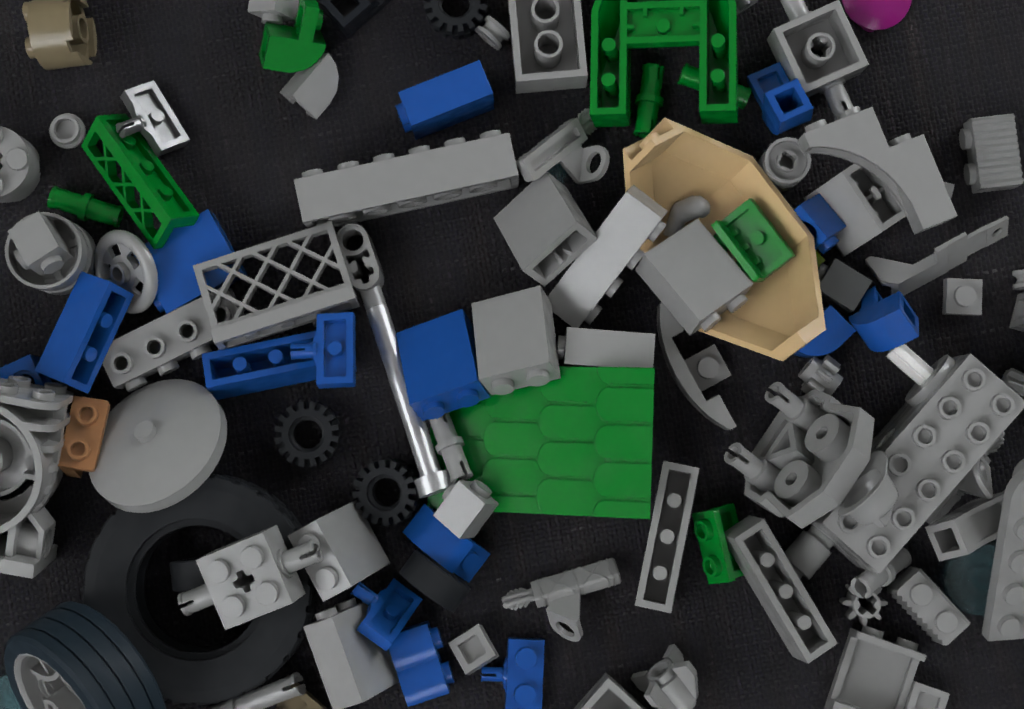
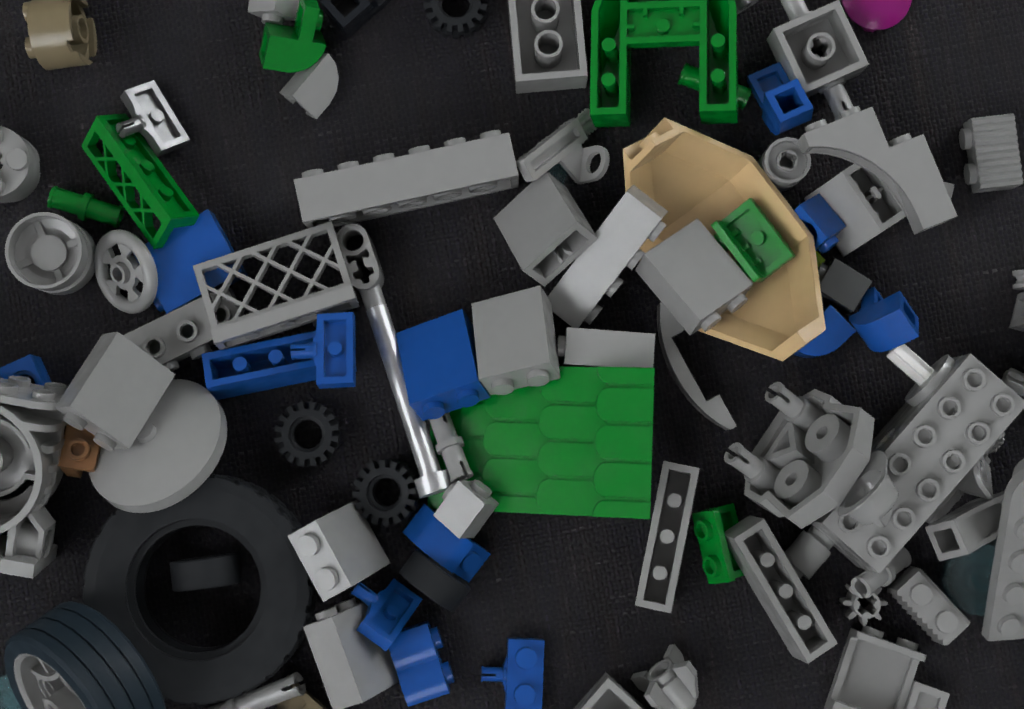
(39, 245): light grey brick -> none
(67, 131): light grey plate -> none
(84, 332): blue brick -> none
(114, 392): none -> light grey brick
(231, 589): light grey brick -> none
(445, 100): blue brick -> none
(473, 649): light grey plate -> none
(492, 32): light grey bush -> none
(563, 594): light grey piece -> none
(649, 99): green pin -> none
(685, 211): light grey arm -> none
(708, 367): light grey plate -> none
(821, 375): light grey gear -> none
(908, 277): light grey piece -> none
(962, 297): light grey plate -> none

